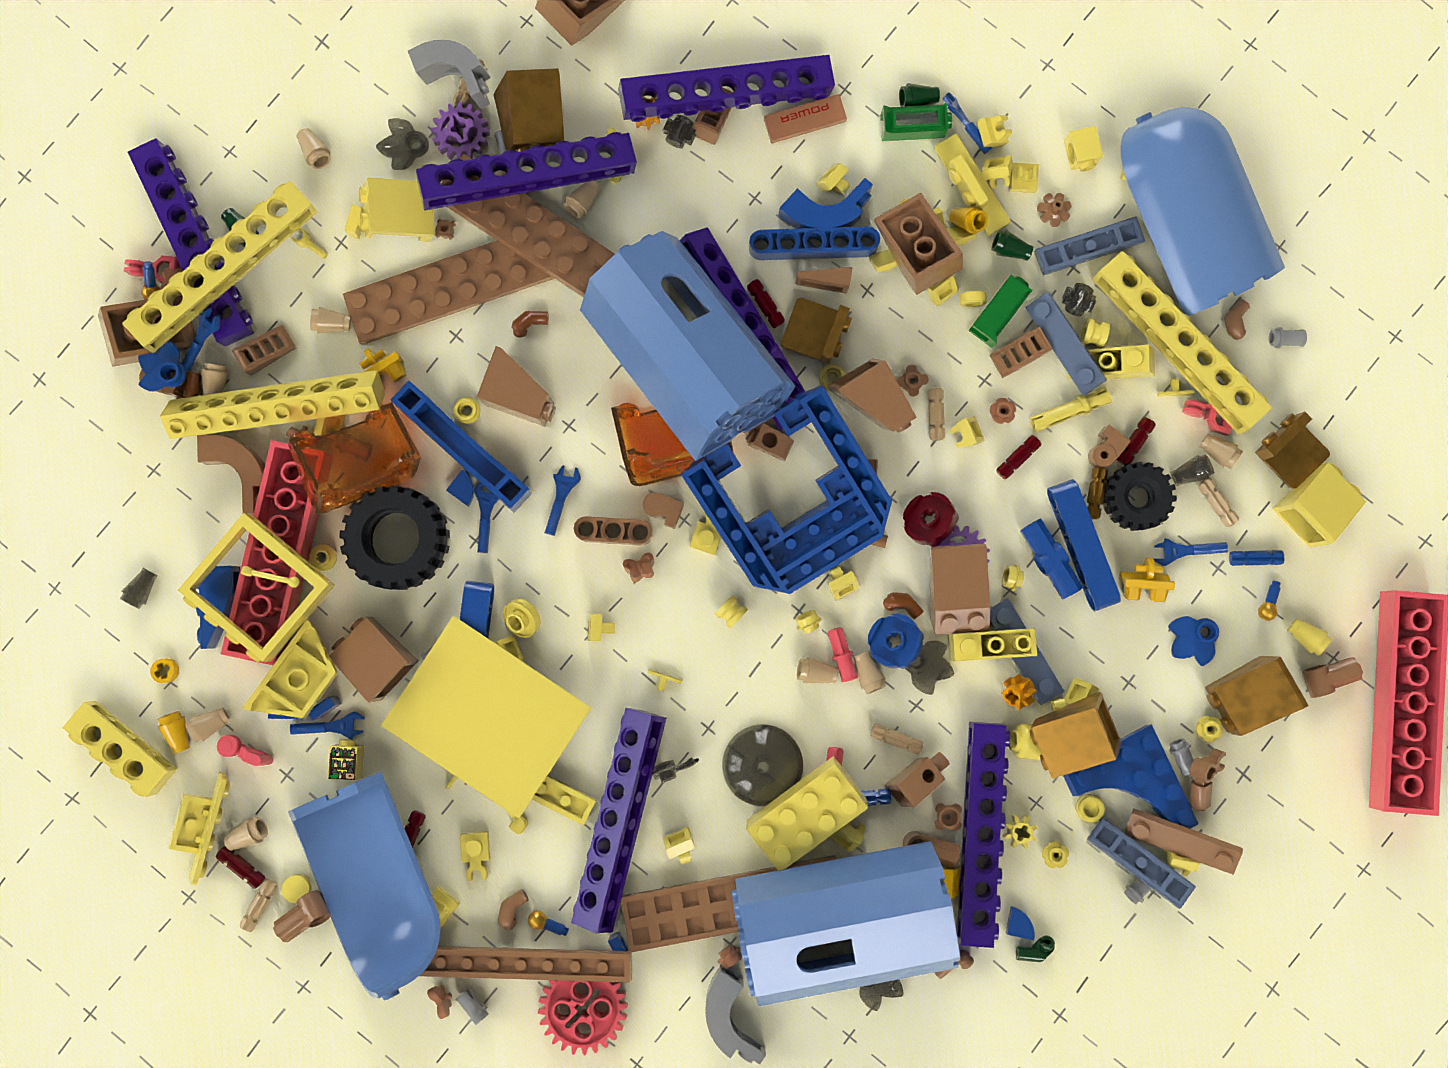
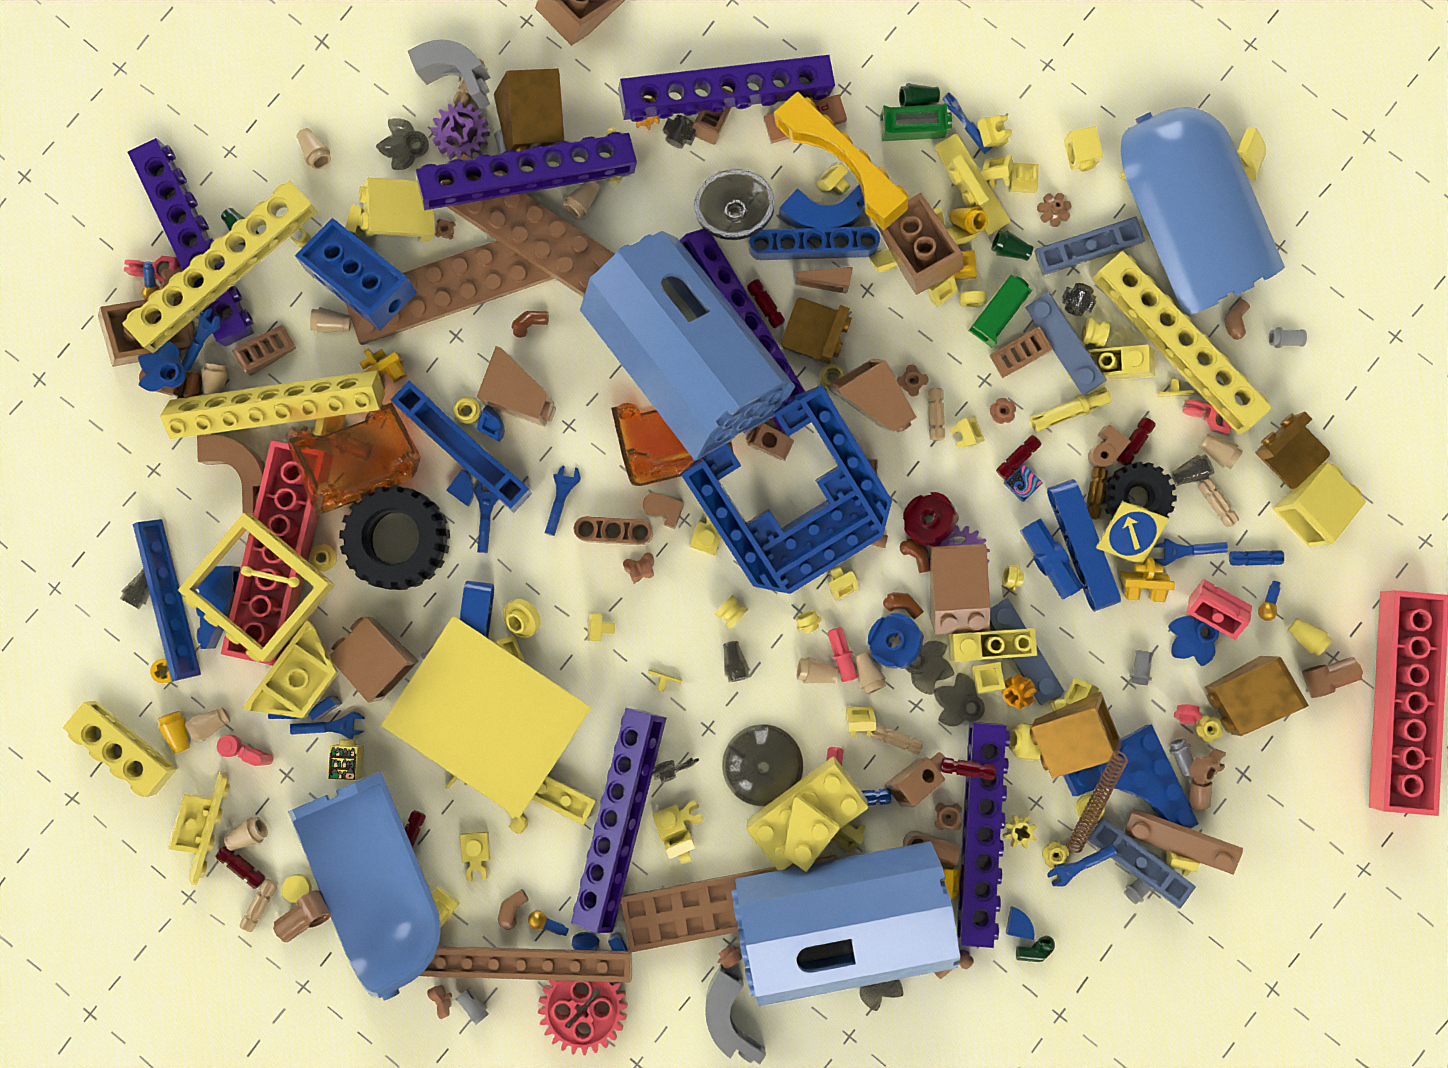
(166, 599): none -> blue tile
(356, 274): none -> blue brick
(491, 423): none -> blue tile
(585, 941): none -> blue piece
(673, 821): none -> light yellow plate
(734, 193): none -> clear smoke dish
(735, 664): none -> clear smoke cone
(806, 125): none -> yellow arch
(807, 833): none -> light yellow wing
(861, 720): none -> light yellow tile
(919, 552): none -> dark orange arm
(955, 699): none -> clear smoke plate
(968, 768): none -> dark red axle
(969, 266): none -> yellow tile
(988, 678): none -> light yellow tile
(1023, 483): none -> tile
(1068, 871): none -> blue piece
(1098, 797): none -> medium nougat piece
(1132, 532): none -> piece
(1142, 668): none -> light grey pin
(1187, 714): none -> coral plate
(1219, 609): none -> coral brick
(1252, 152): none -> light yellow slope

